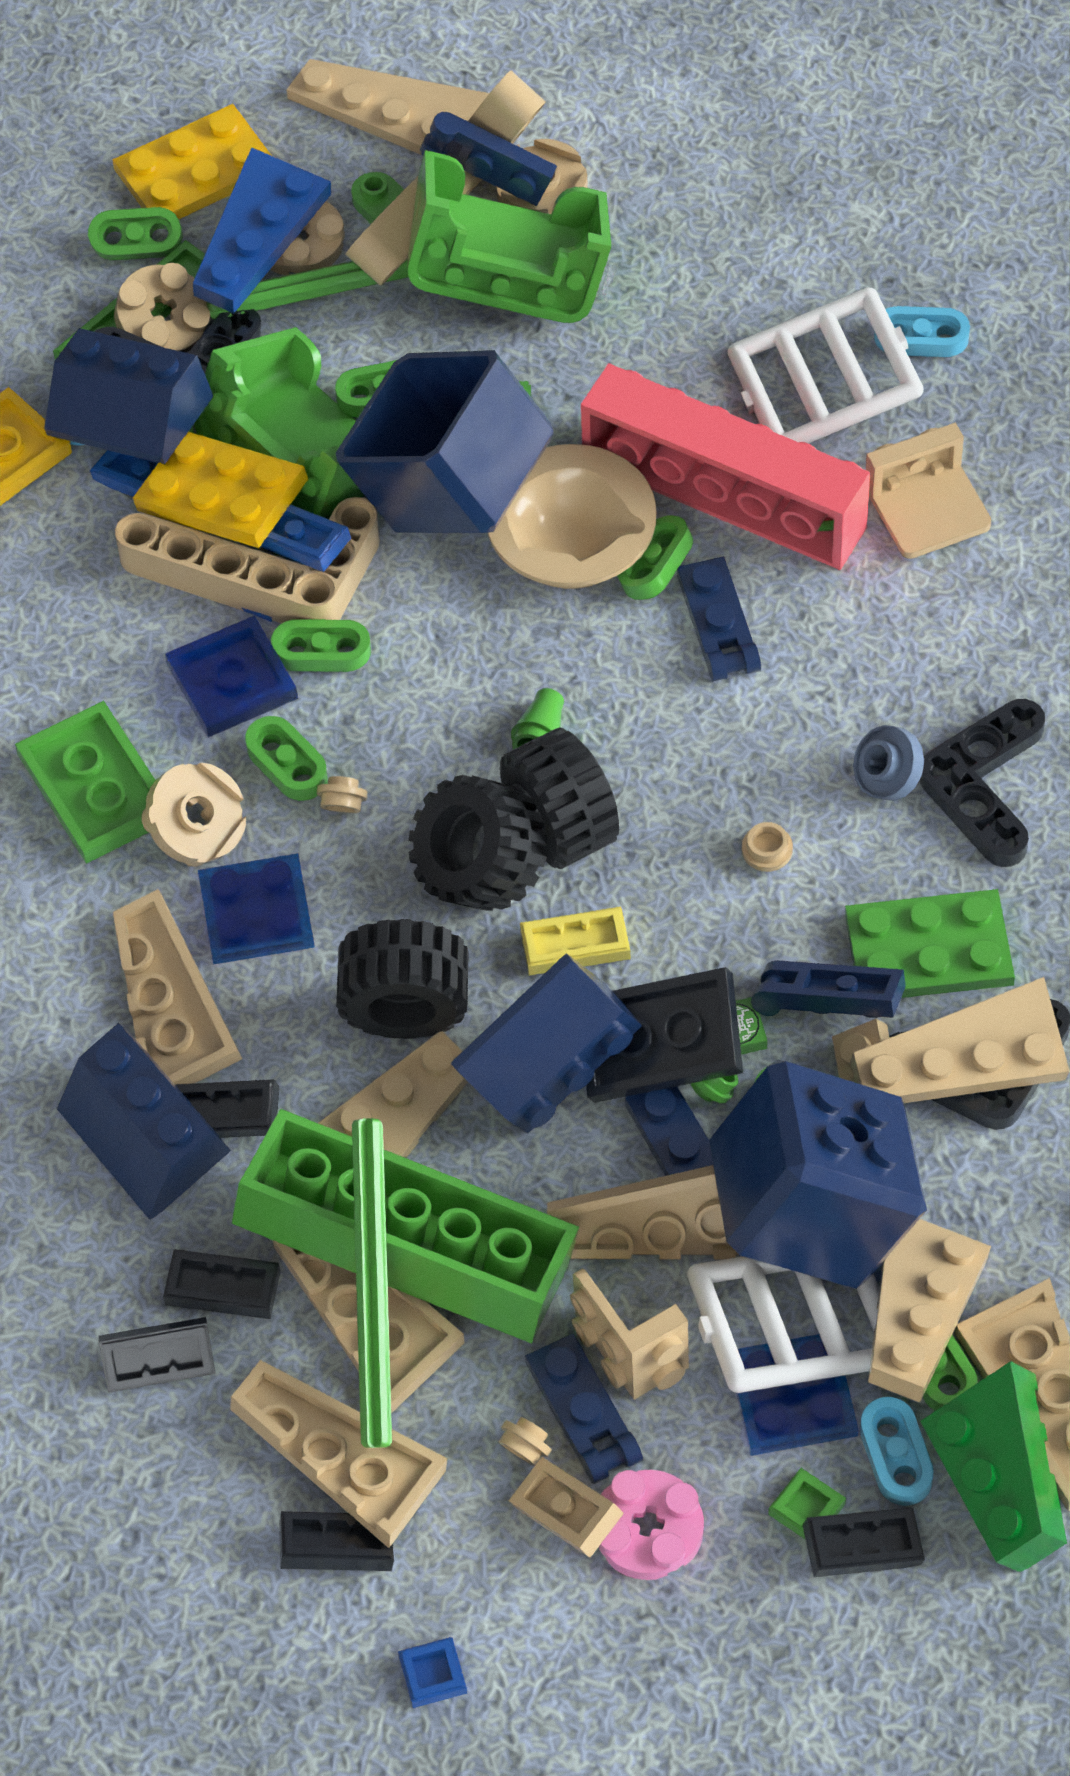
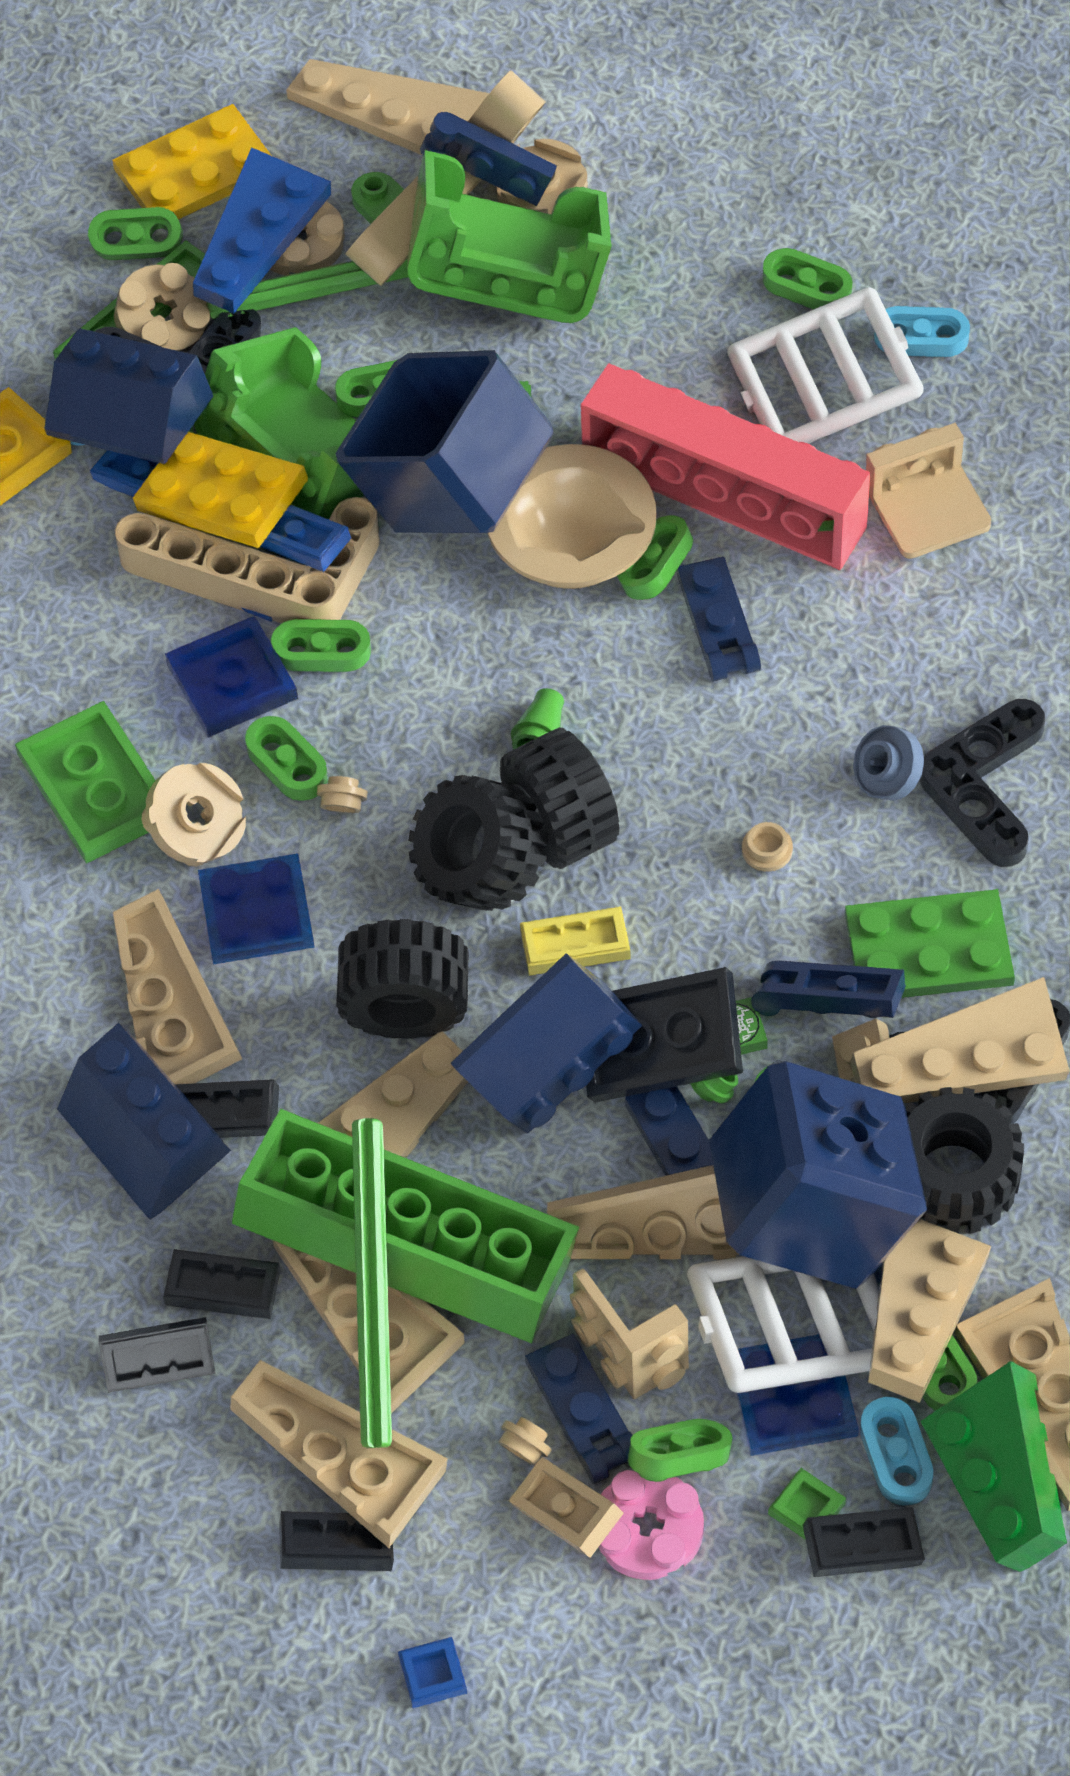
(679, 1449): none -> bright green plate
(809, 279): none -> bright green plate
(980, 1128): none -> black tyre

